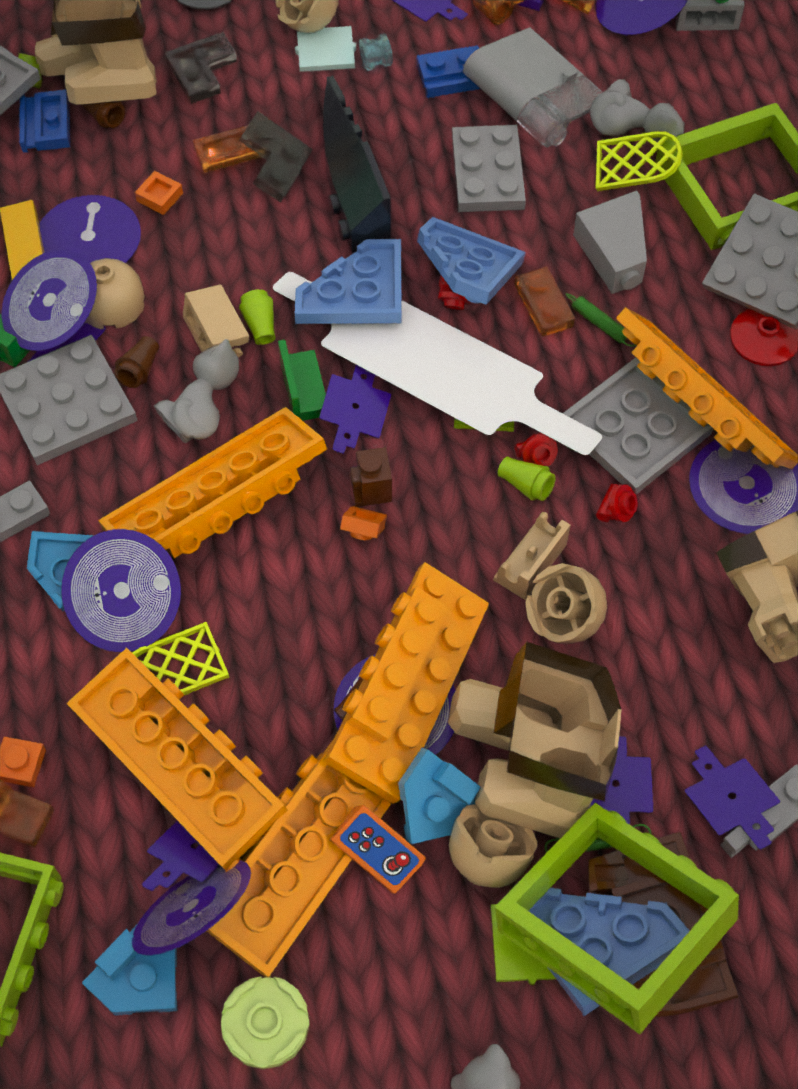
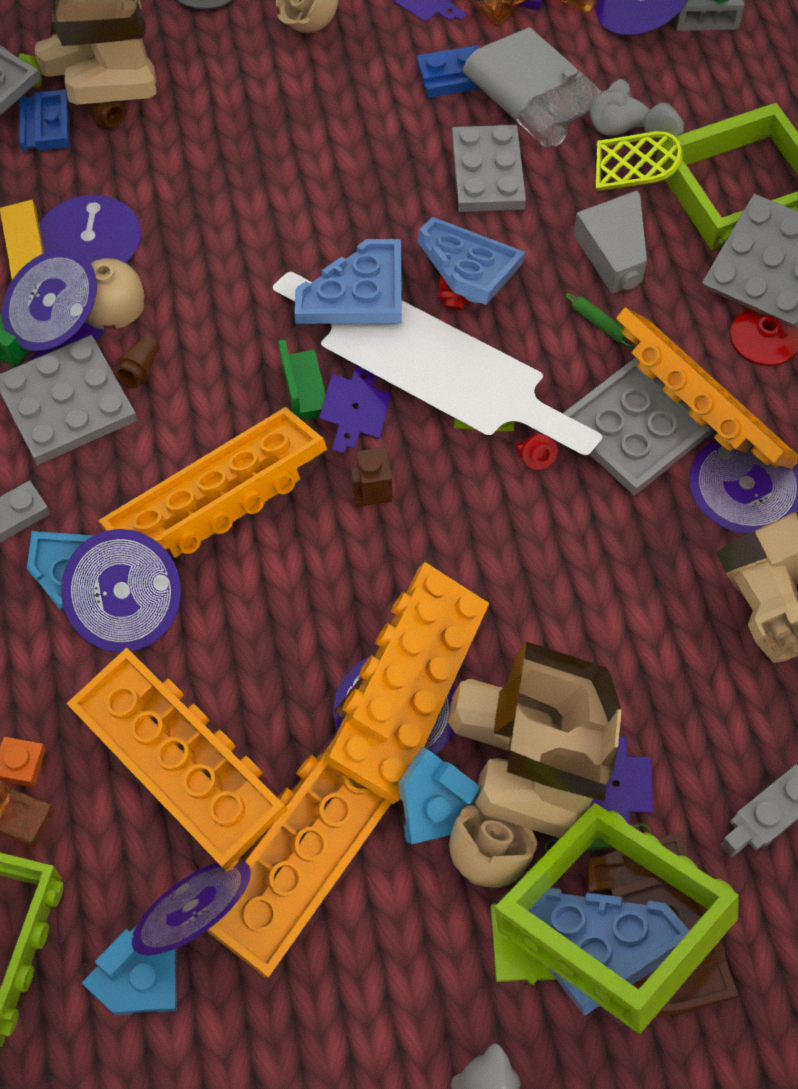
(159, 192): orange plate -> none
(179, 858): dark purple piece -> none
(181, 637): neon yellow window -> none
(194, 411): light grey animal -> none
(196, 61): clear smoke plate -> none
(213, 319): tan hinge -> none
(223, 150): clear orange plate -> none
(259, 315): lime cone -> none
(265, 1022): yellowish green tile -> none
(282, 152): clear smoke plate -> none
(326, 49): light aqua piece -> none
(352, 174): black wedge -> none
(363, 523): orange plate -> none
(375, 52): clear light blue wheel -> none
(377, 848): slope -> none
(529, 478): lime cone -> none
(532, 556): tan hinge -> none
(544, 301): clear orange plate -> none
(566, 604): tan cylinder -> none
(618, 504): red plate -> none
(723, 813): dark purple piece -> none

